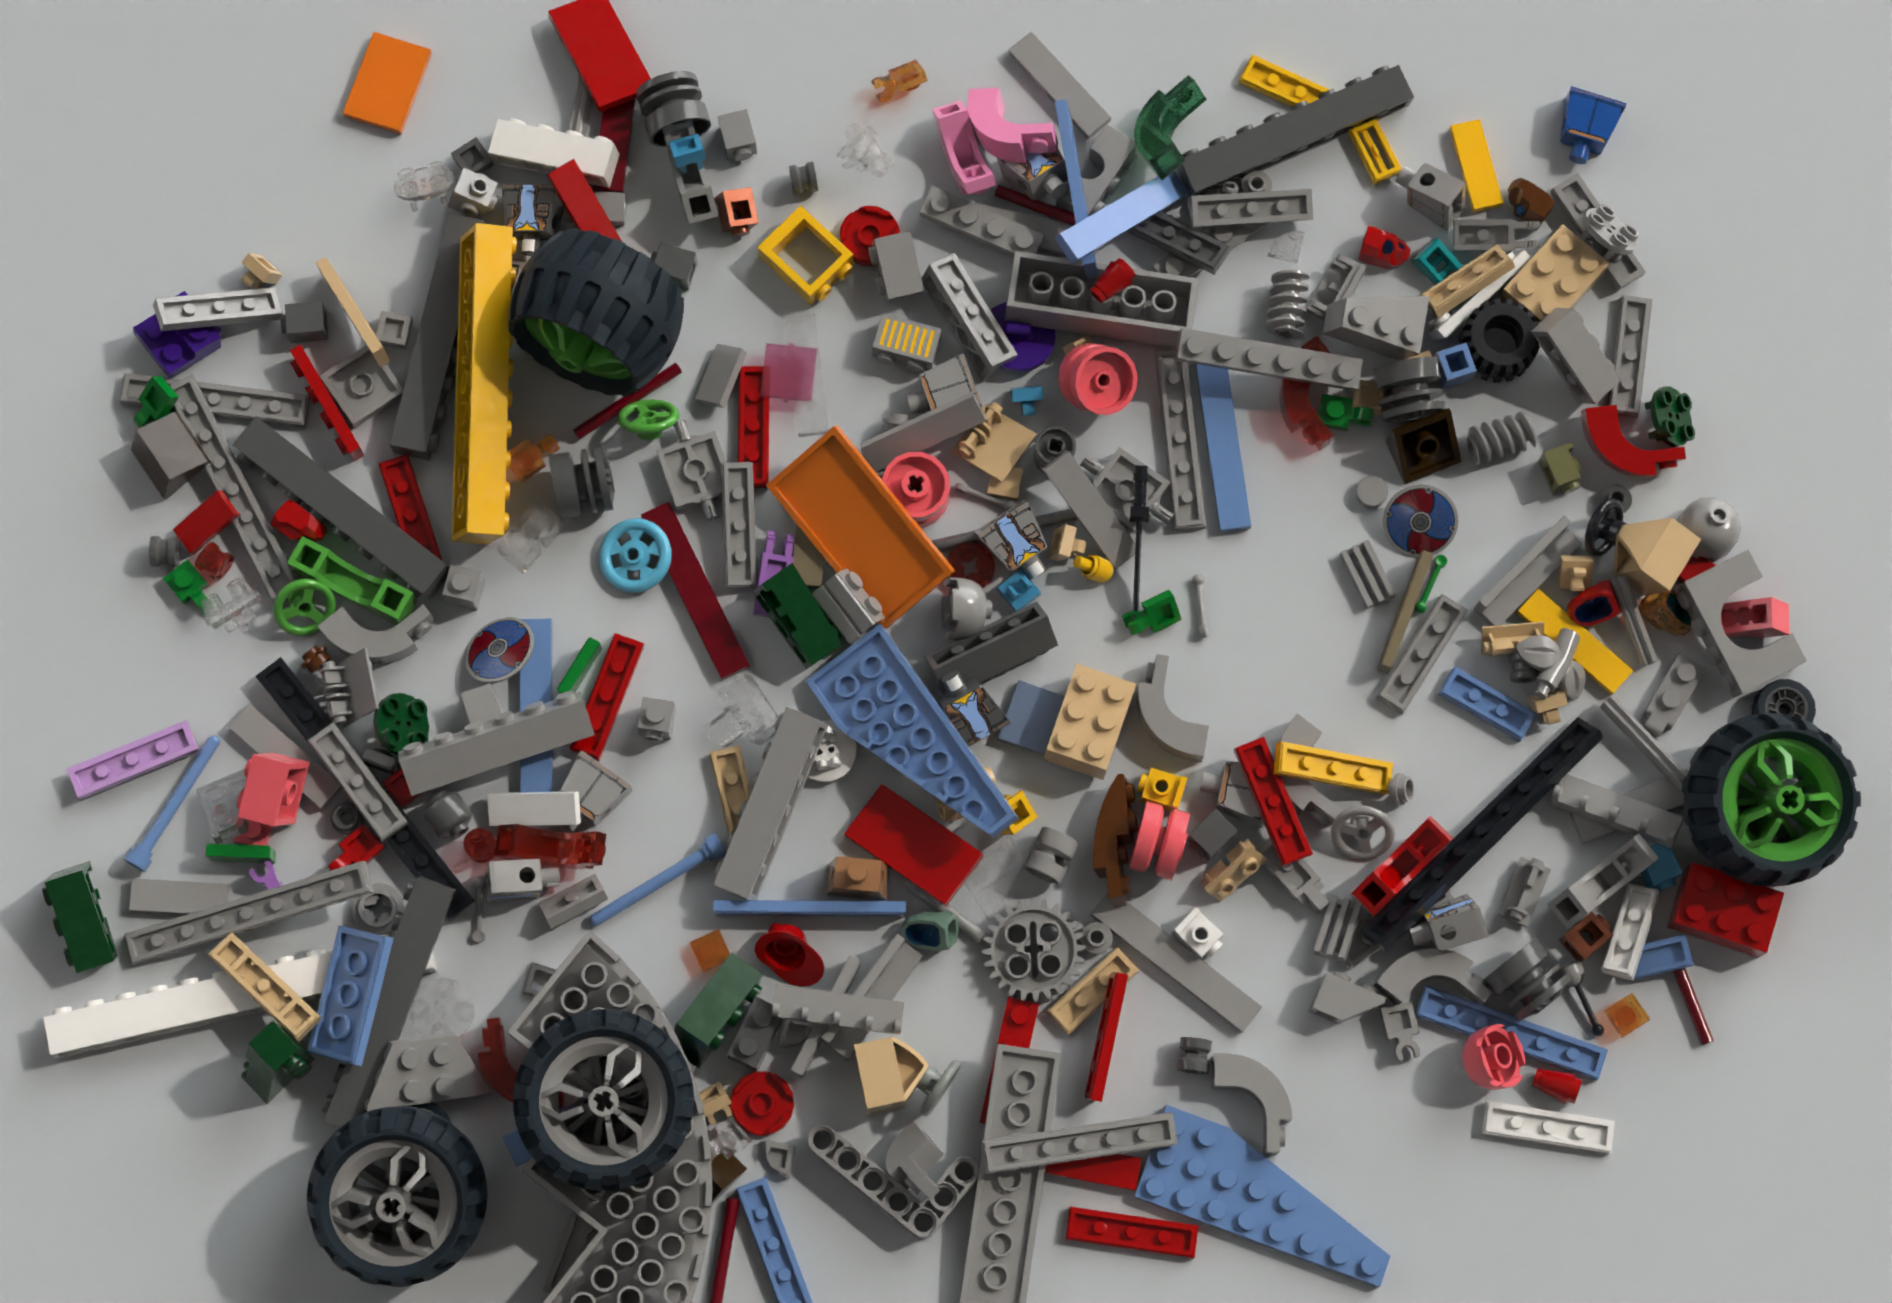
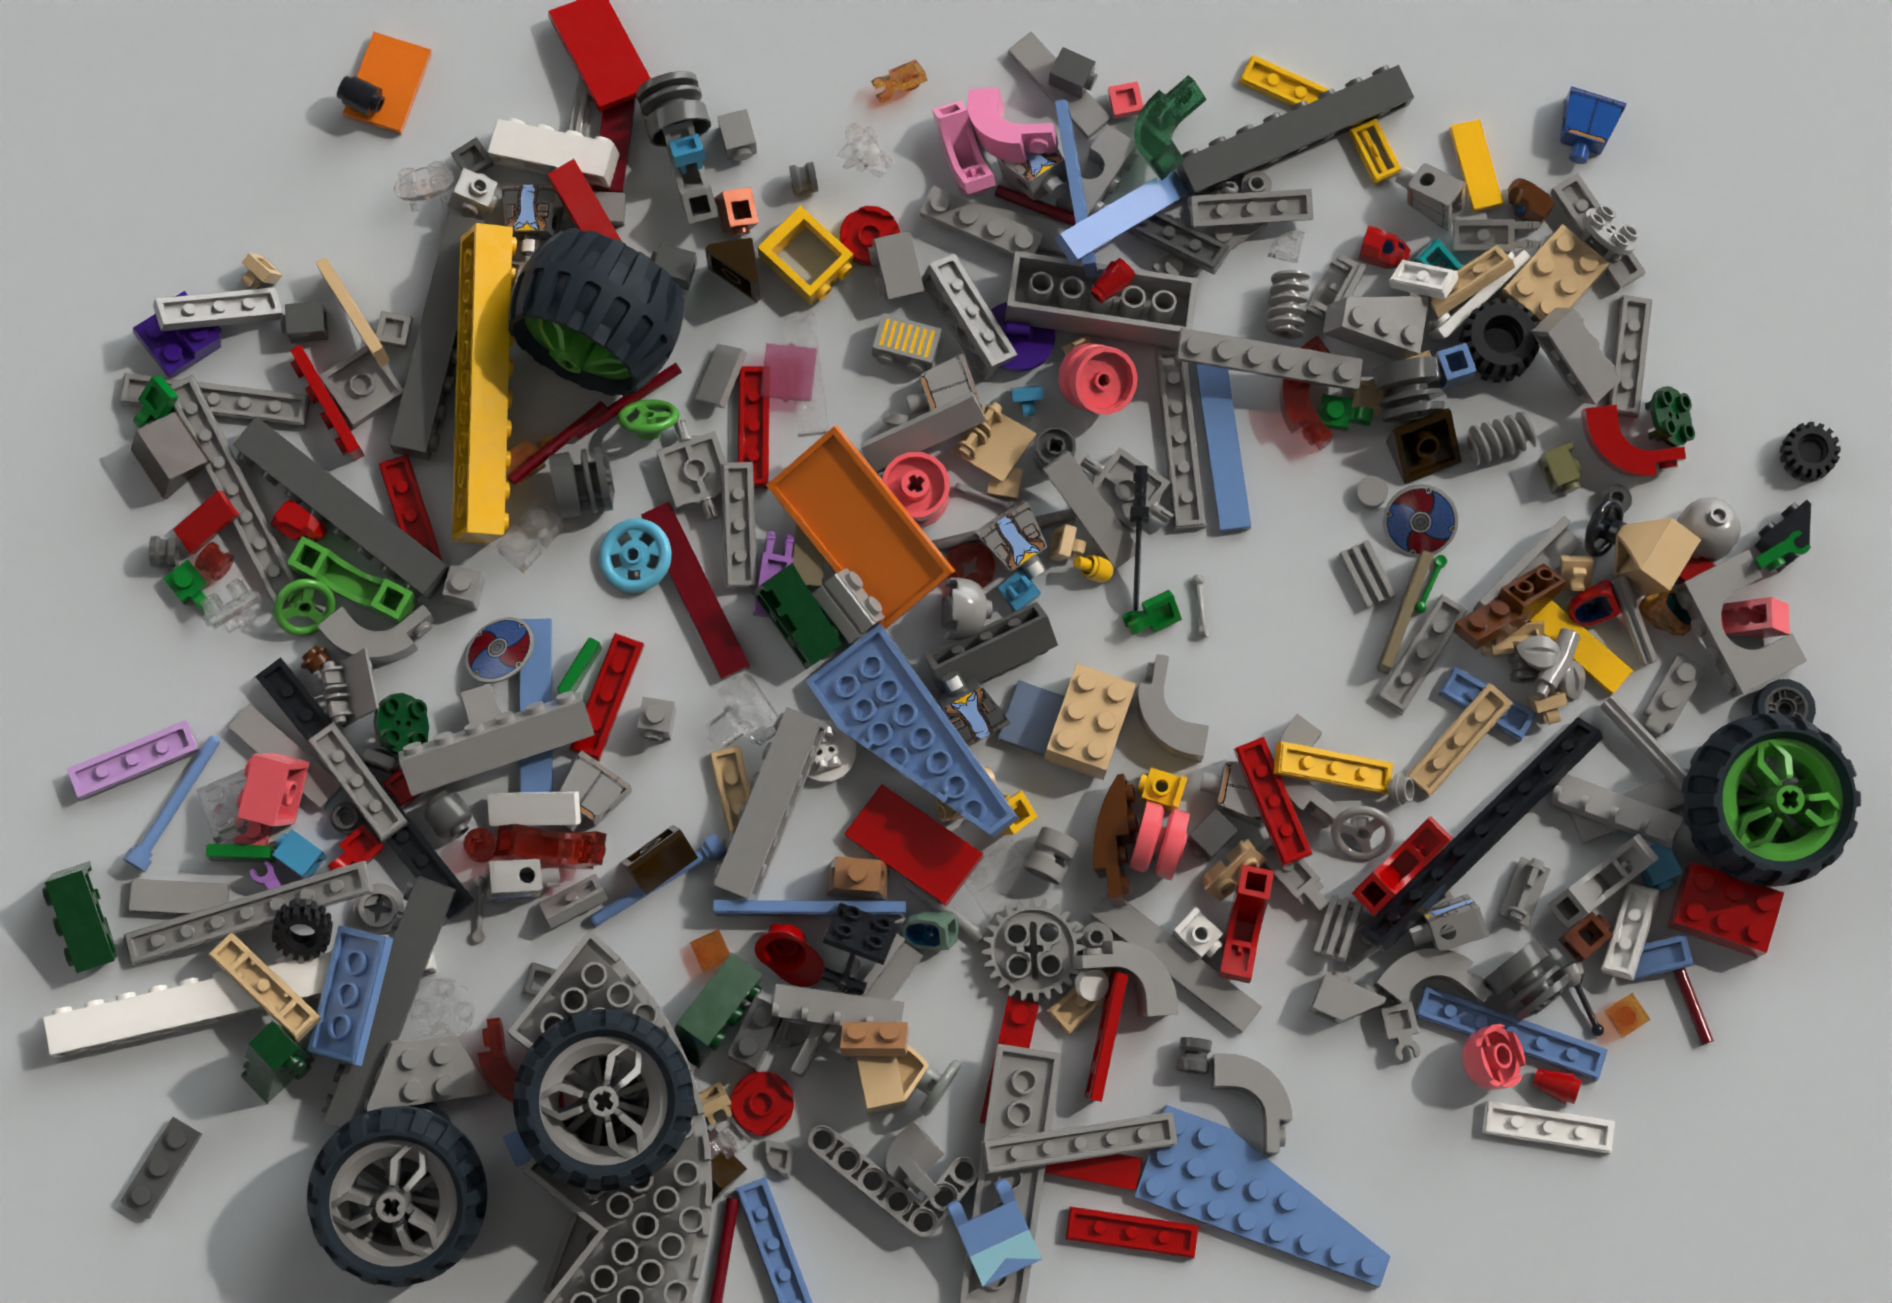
(161, 1167): none -> dark grey plate
(298, 854): none -> dark azure brick
(302, 944): none -> black tyre
(360, 95): none -> black brick
(557, 443): none -> dark red bar
(660, 859): none -> dark brown slope
(735, 264): none -> dark brown slope
(861, 936): none -> black plate
(874, 1039): none -> medium nougat plate
(997, 1239): none -> medium blue flag
(1073, 73): none -> dark grey brick
(1091, 984): none -> white tile
(1125, 100): none -> coral plate
(1150, 977): none -> light grey arch
(1245, 923): none -> red arch
(1423, 279): none -> white plate
(1459, 739): none -> tan tile
(1512, 609): none -> reddish brown slope
(1773, 557): none -> green plate
(1795, 519): none -> black slope
(1815, 434): none -> black tyre

